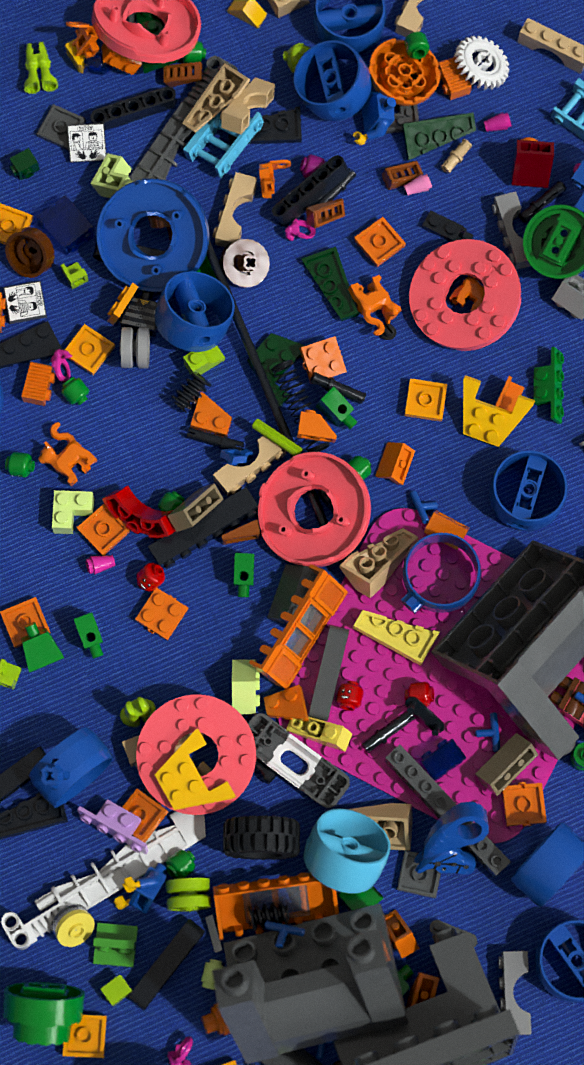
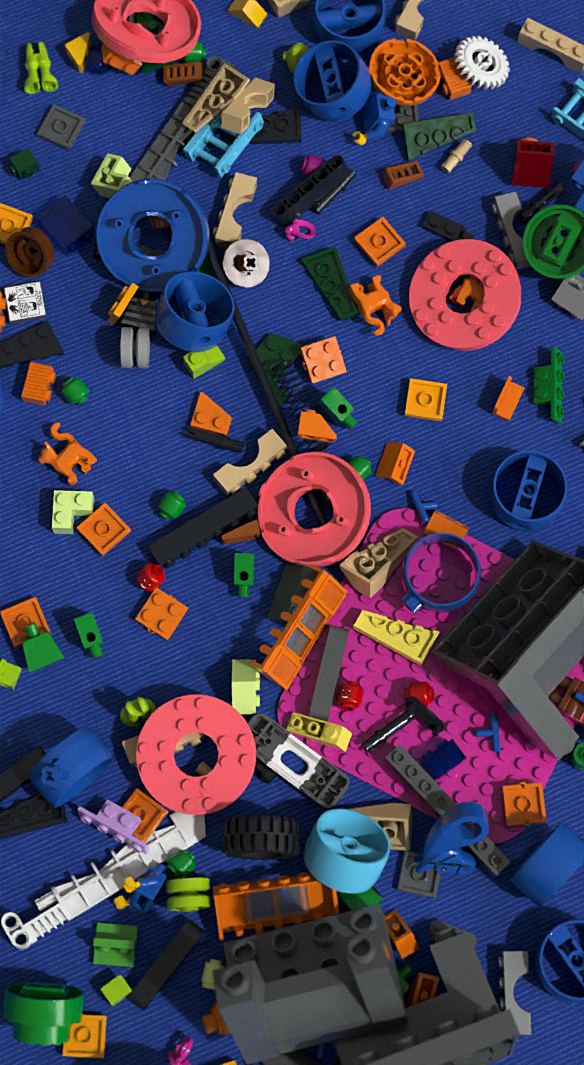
(19, 464): green head -> none
(58, 359): dark pink piece -> none
(72, 925): light yellow piece -> none
(74, 274): lime panel -> none
(86, 39): orange piece -> none
(86, 142): white tile -> none
(89, 349): light orange plate -> none
(97, 564): dark pink cone -> none
(138, 516): red brick -> none
(139, 102): black beam -> none
(183, 782): yellow wing -> none
(190, 391): black piece -> none
(195, 507): dark tan brick -> none
(213, 933): white sticker -> none
(235, 456): blue plate -> none
(267, 176): orange piece -> none
(274, 914): black piece -> none
(276, 437): lime axle -> none
(283, 931): blue piece -> none
(287, 704): orange wing -> none
(314, 217): dark orange slope -> none
(329, 383): black pin -> none
(389, 332): black piece -> none
(416, 45): green head -> none
(418, 185): bright pink cone -> none
(489, 421): yellow wing -> none
(498, 122): dark pink cone -> none
(506, 764): dark tan brick -> none

